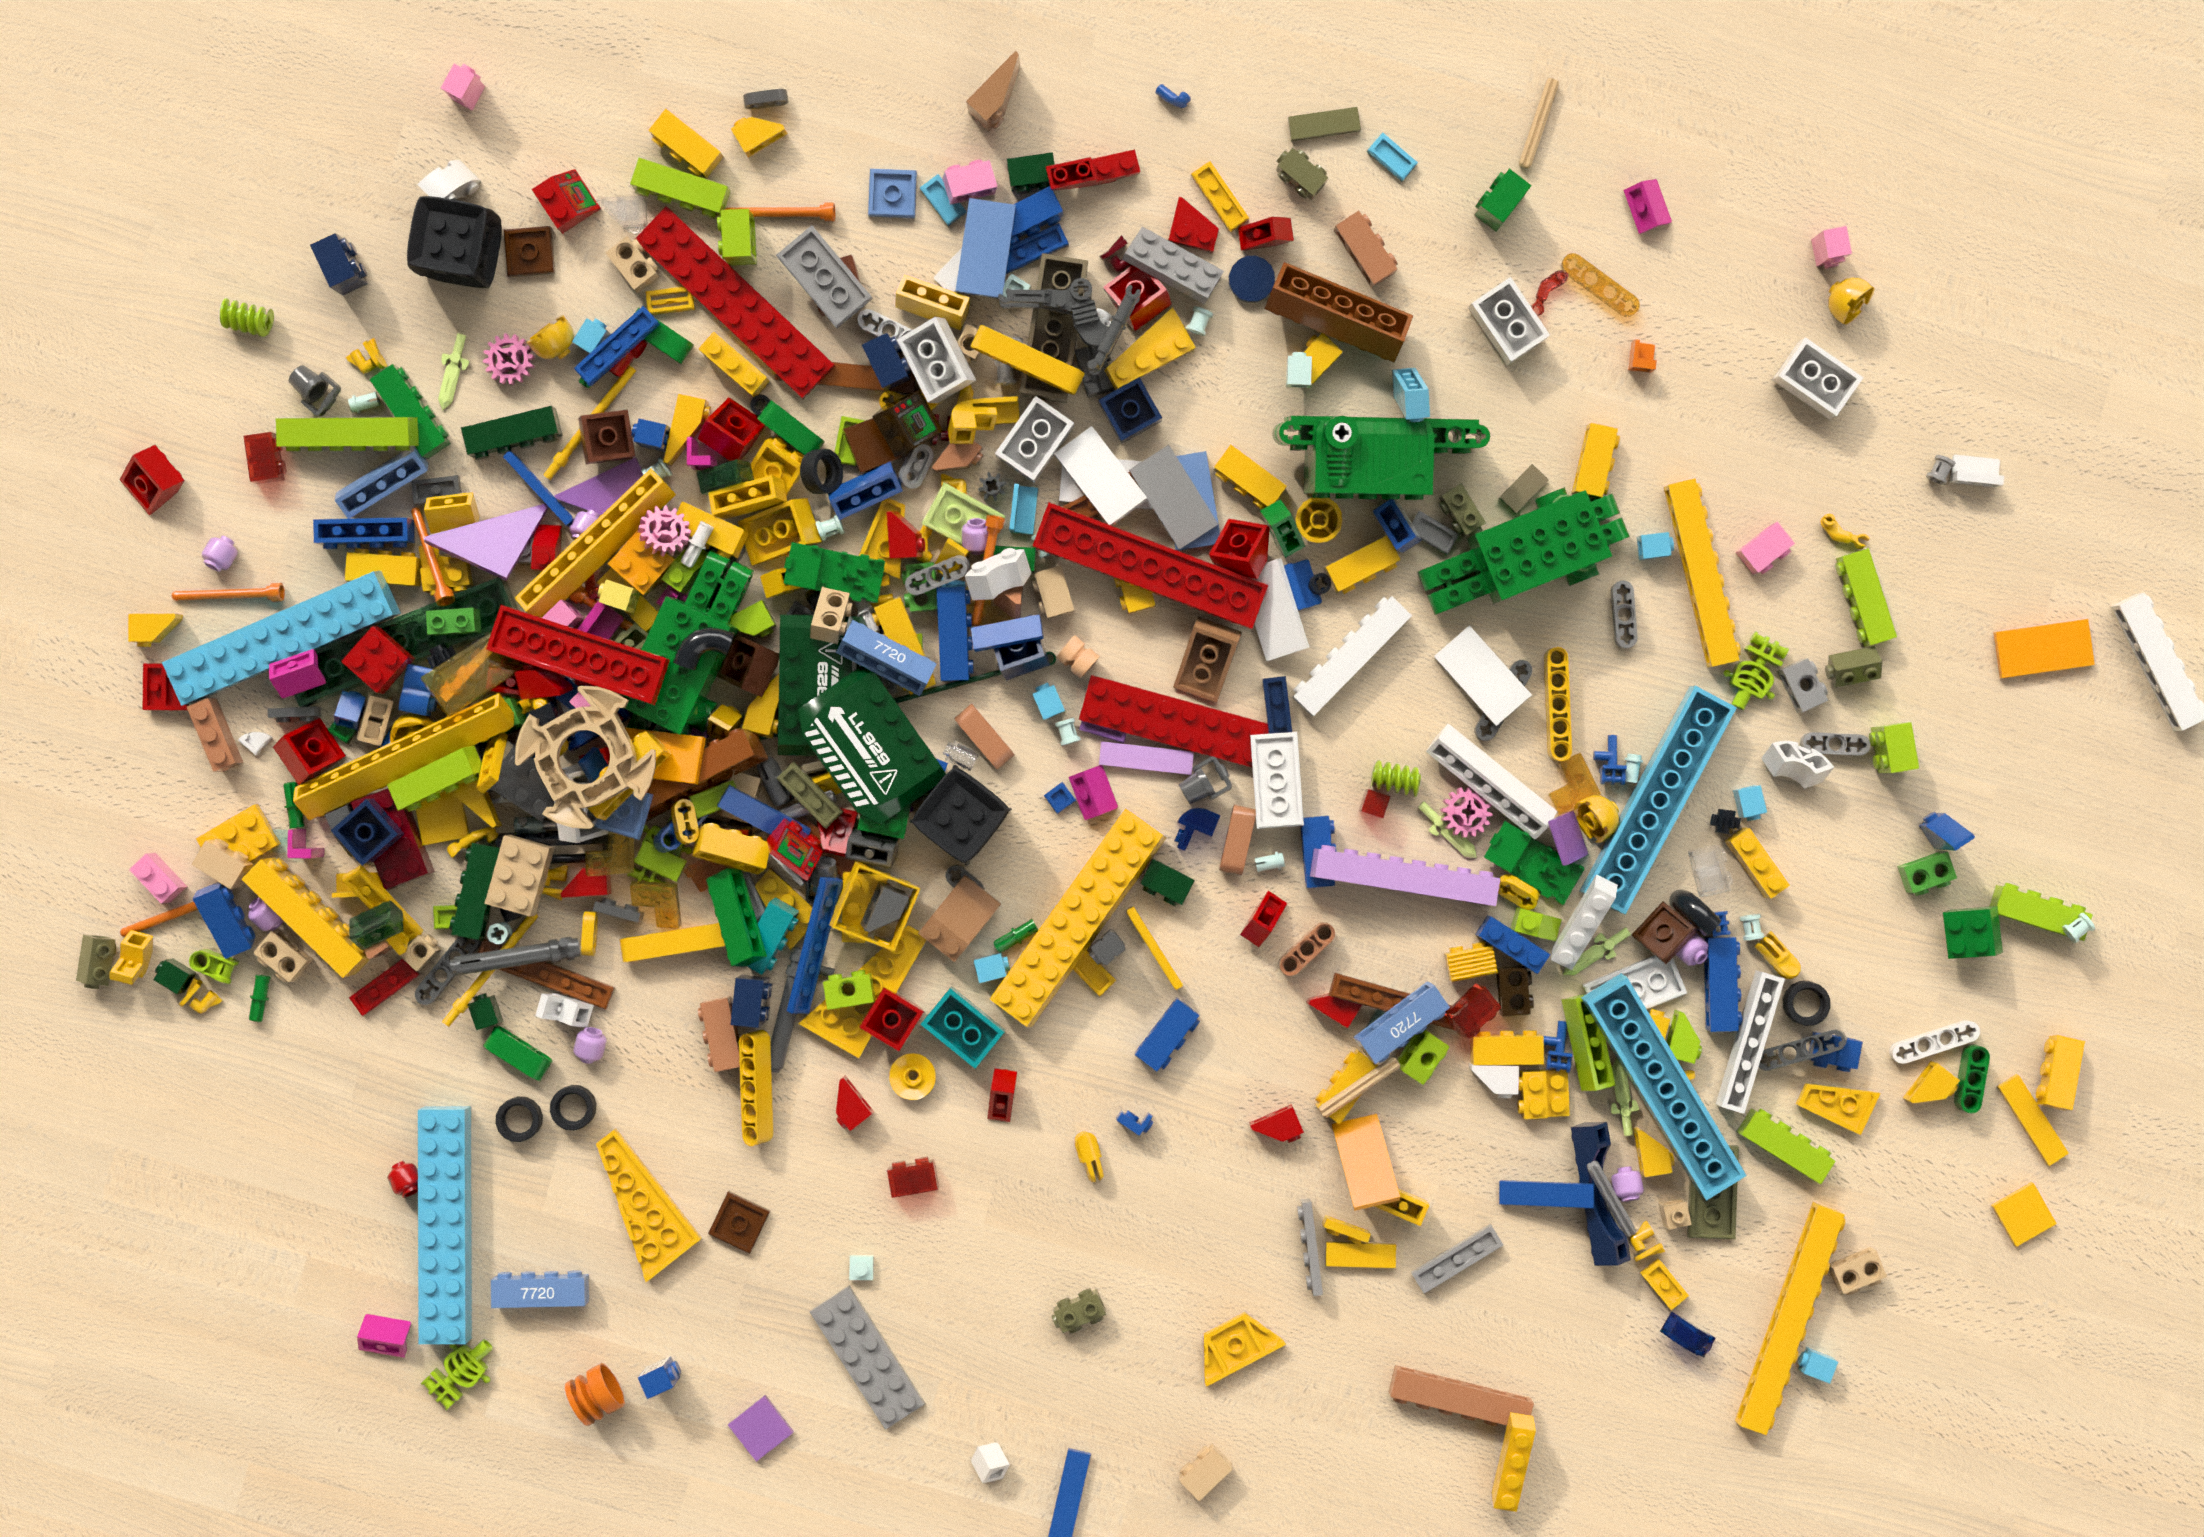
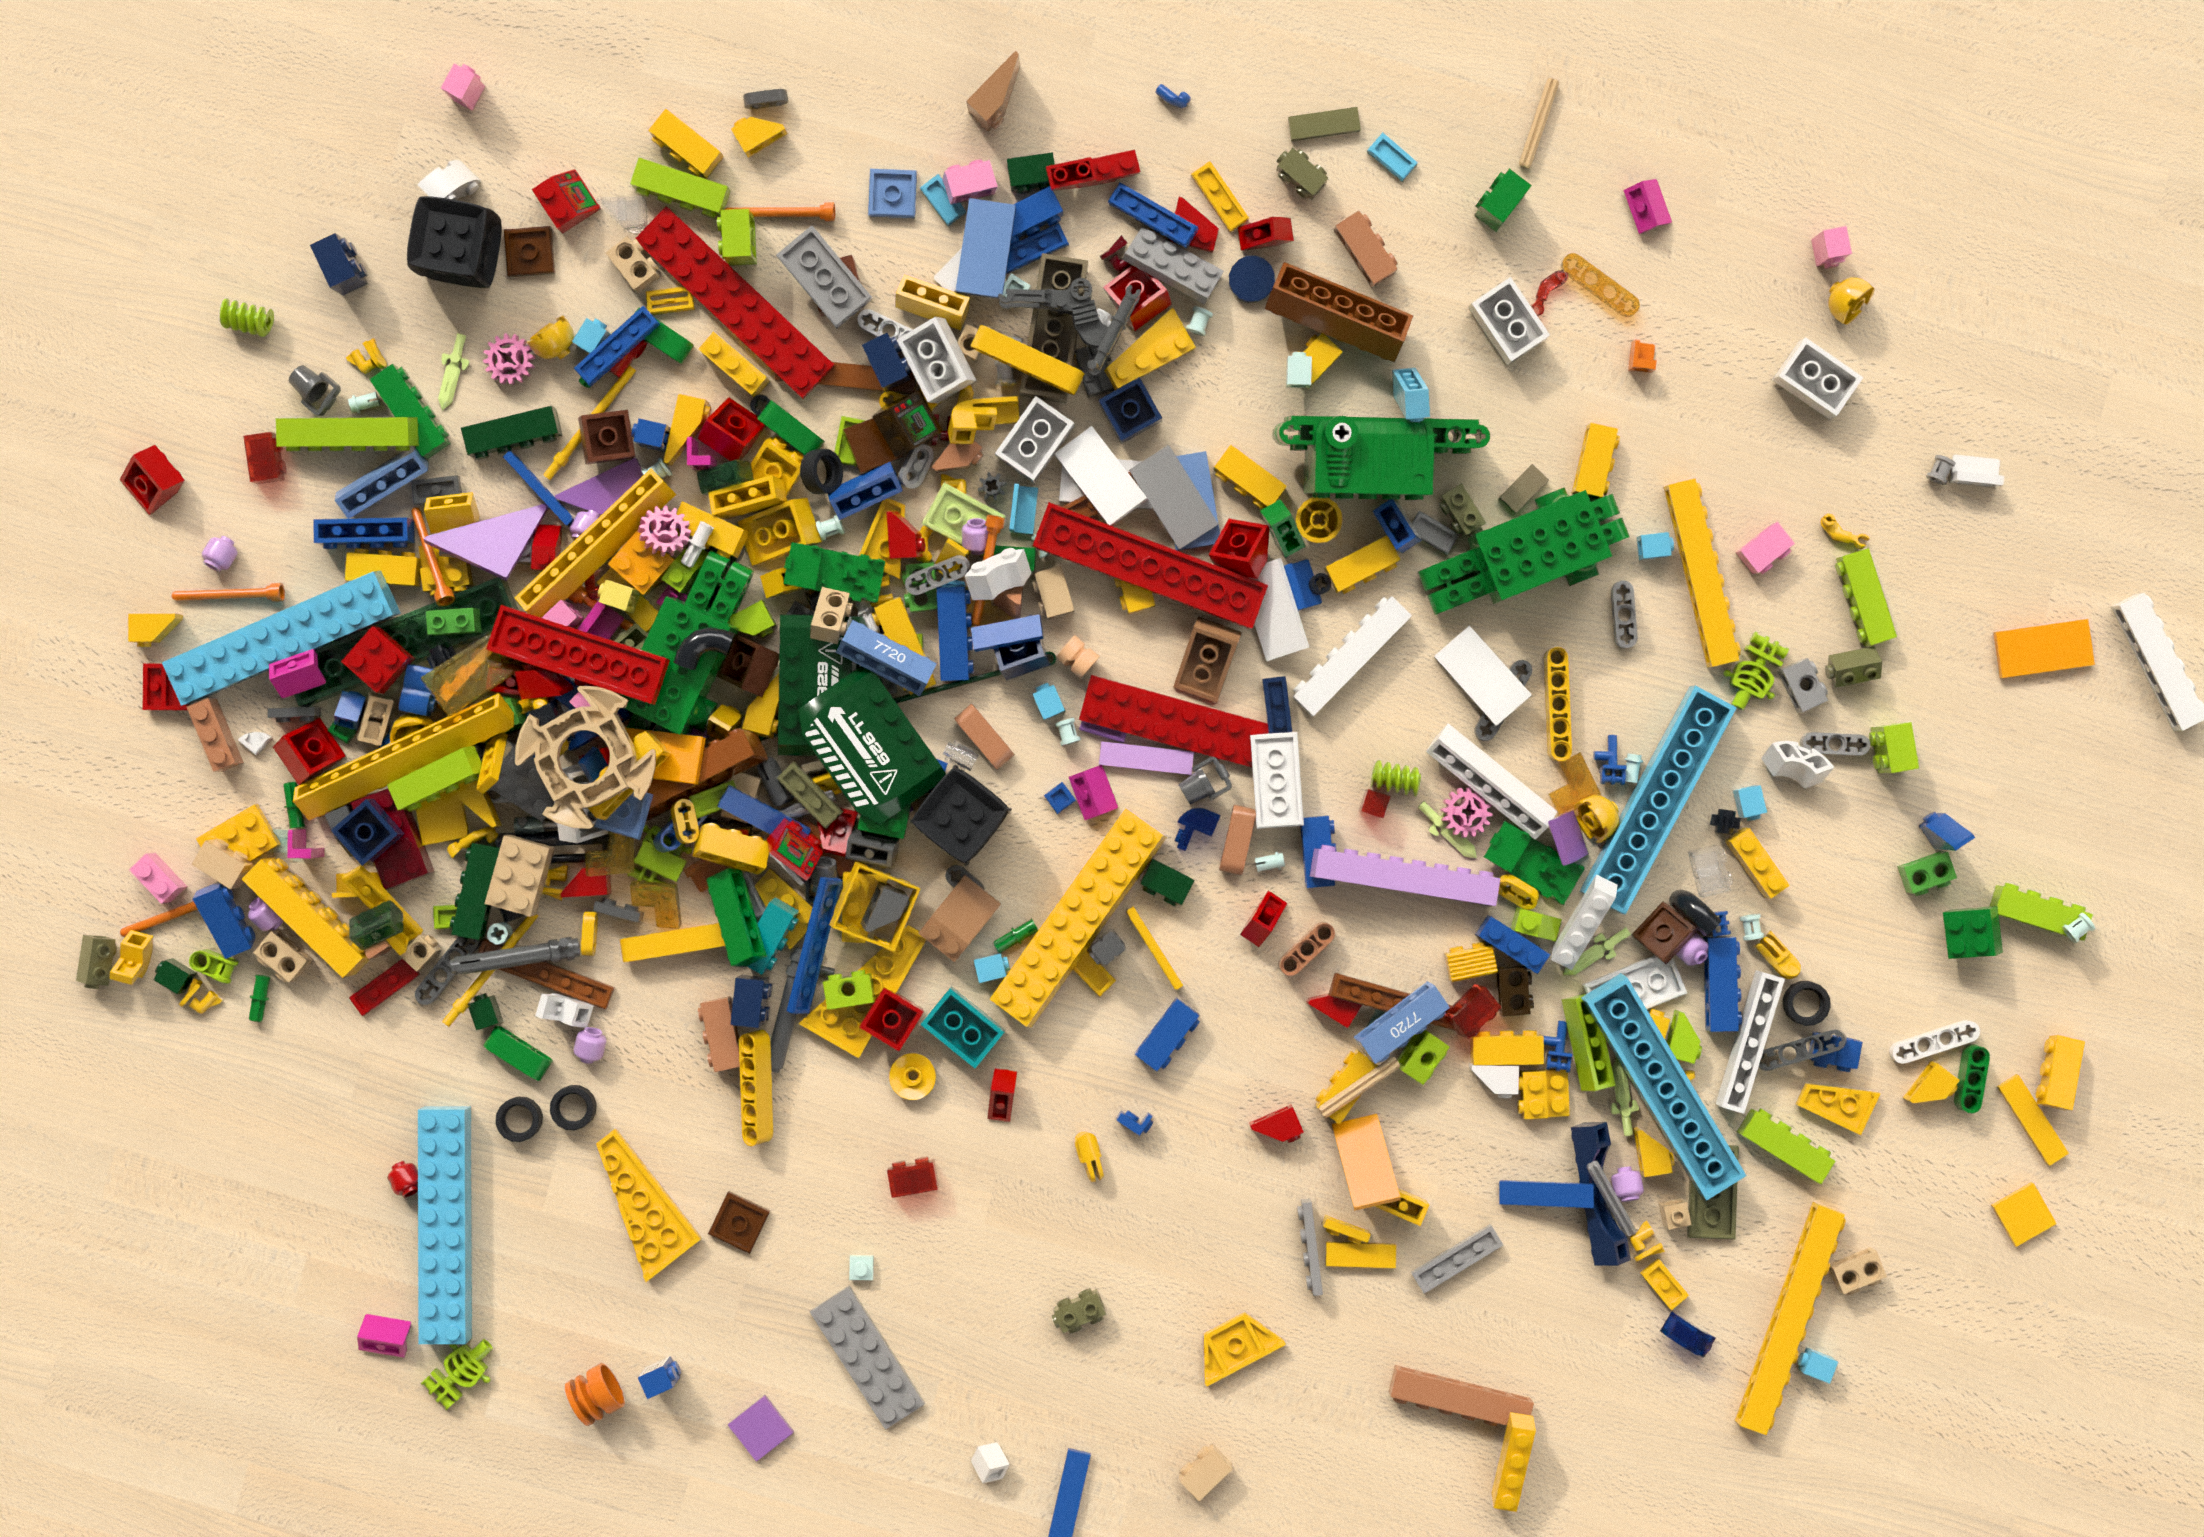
(540, 1290): medium blue brick -> none
(851, 1105): red slope -> none
(1153, 215): none -> blue tile

